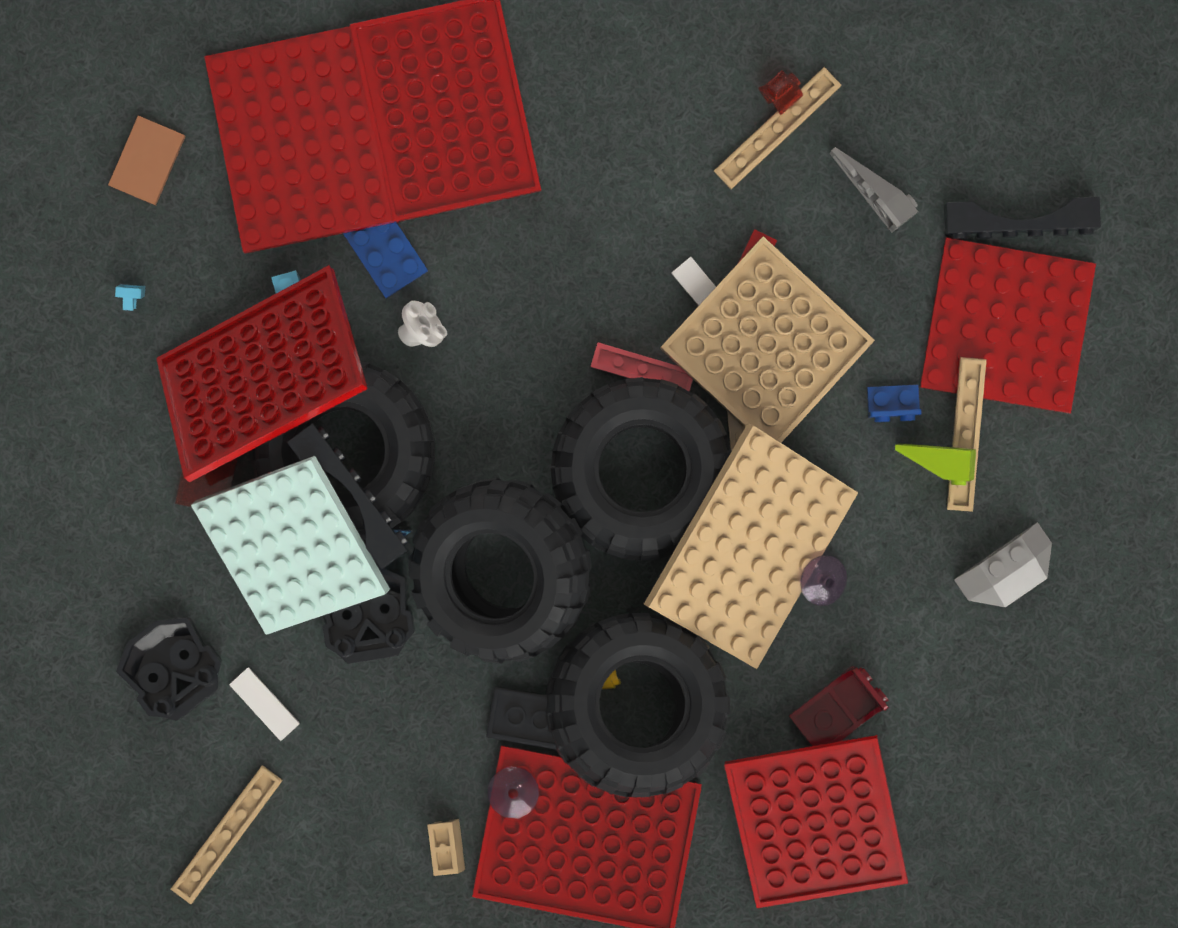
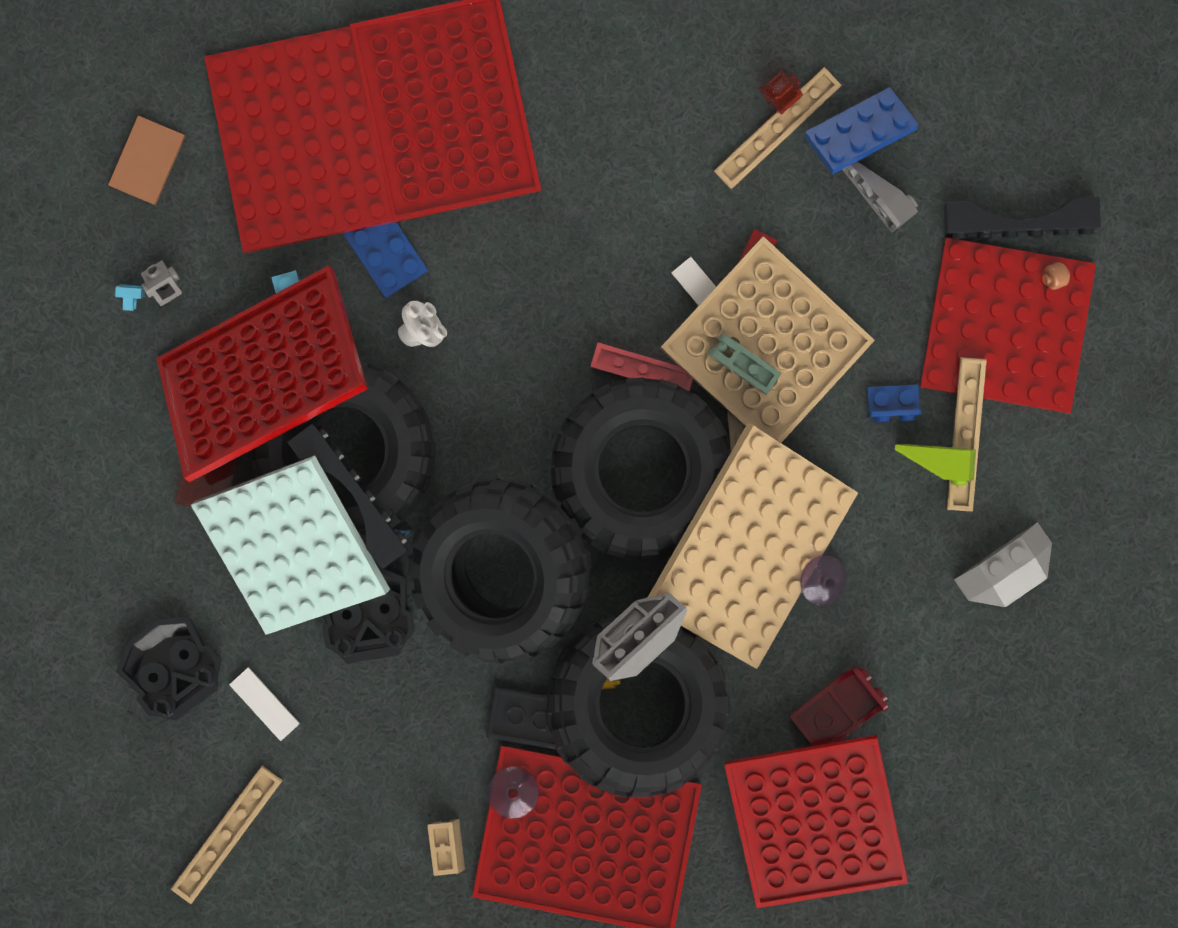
(161, 283): none -> light grey brick
(638, 636): none -> light grey wedge
(745, 364): none -> sand green plate
(861, 130): none -> blue plate
(1056, 276): none -> nougat piece

